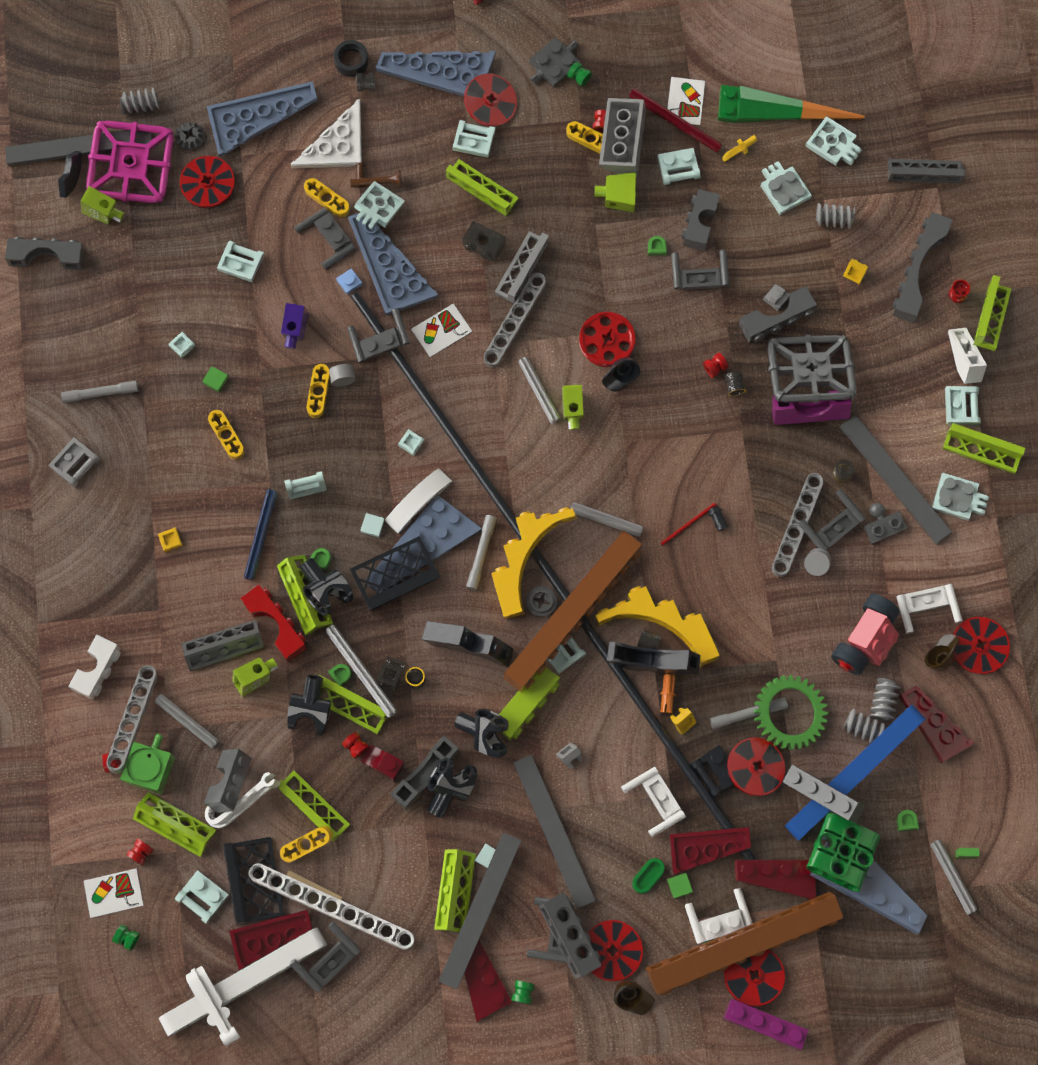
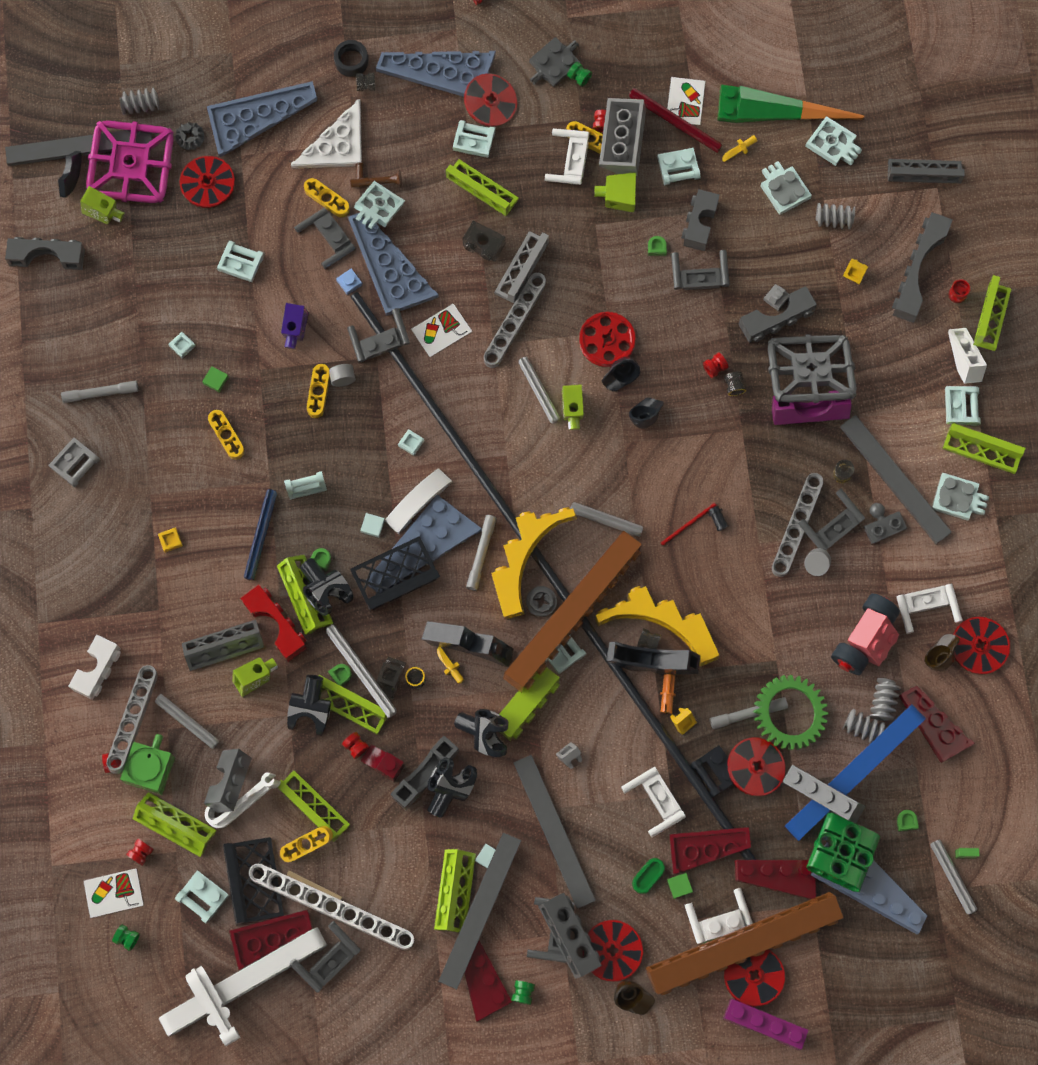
(451, 668): none -> yellow piece
(575, 157): none -> white plate
(645, 412): none -> black cap

